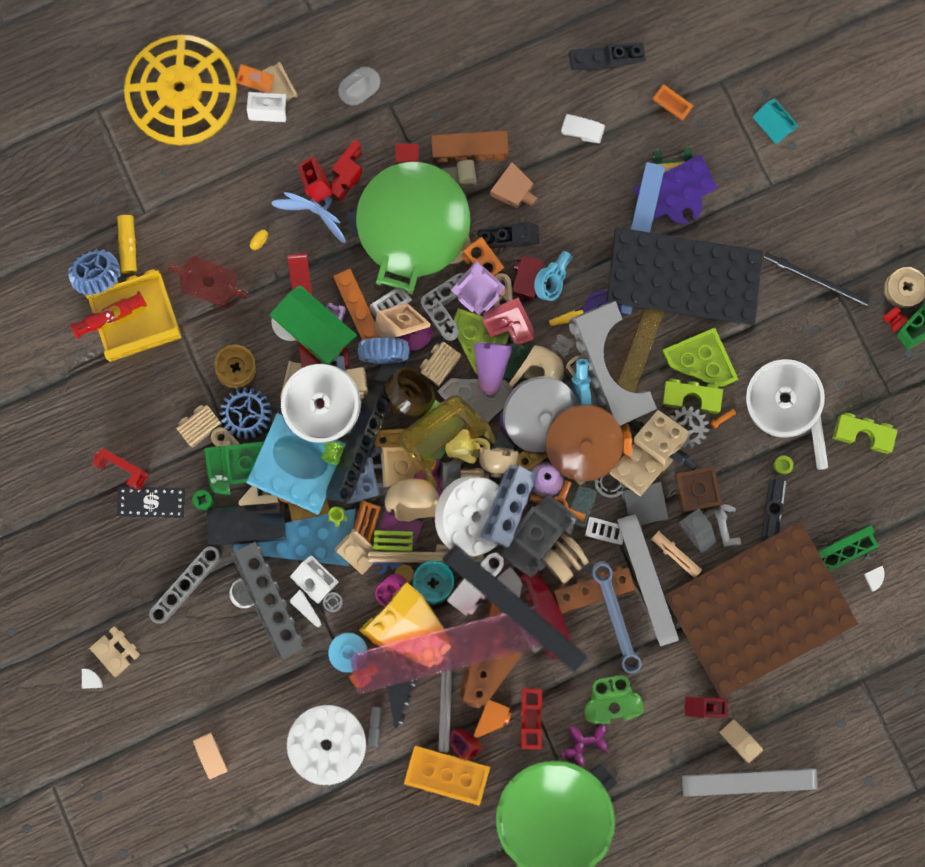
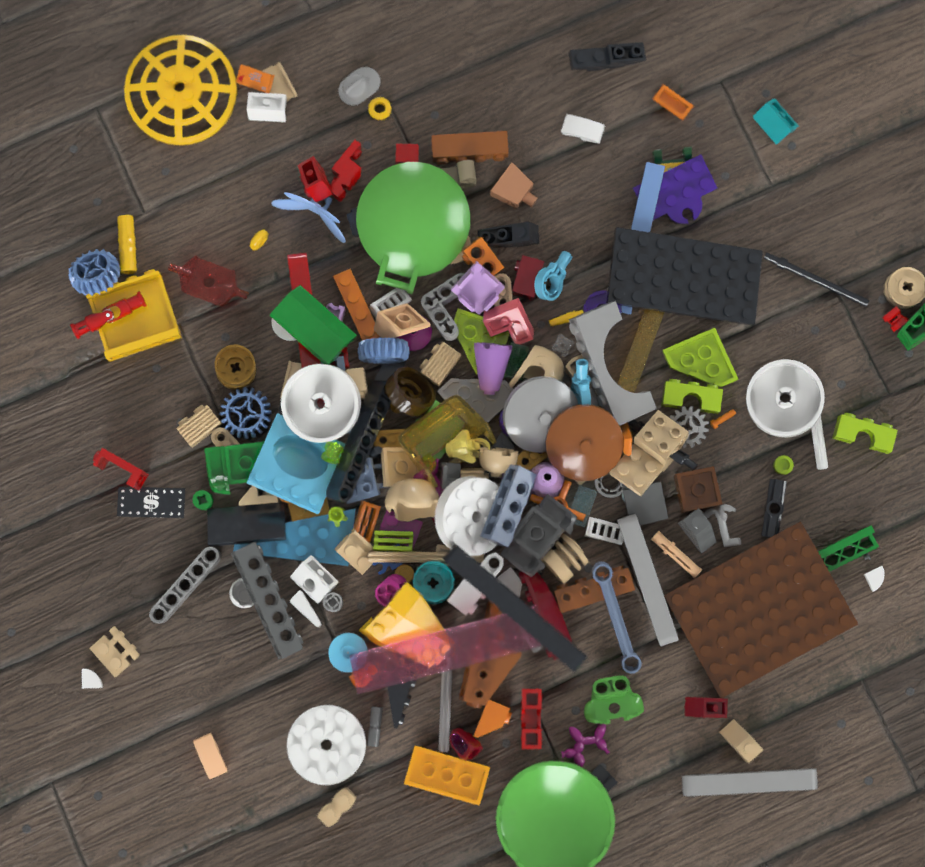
(333, 810): none -> tan brick
(379, 116): none -> yellow piece

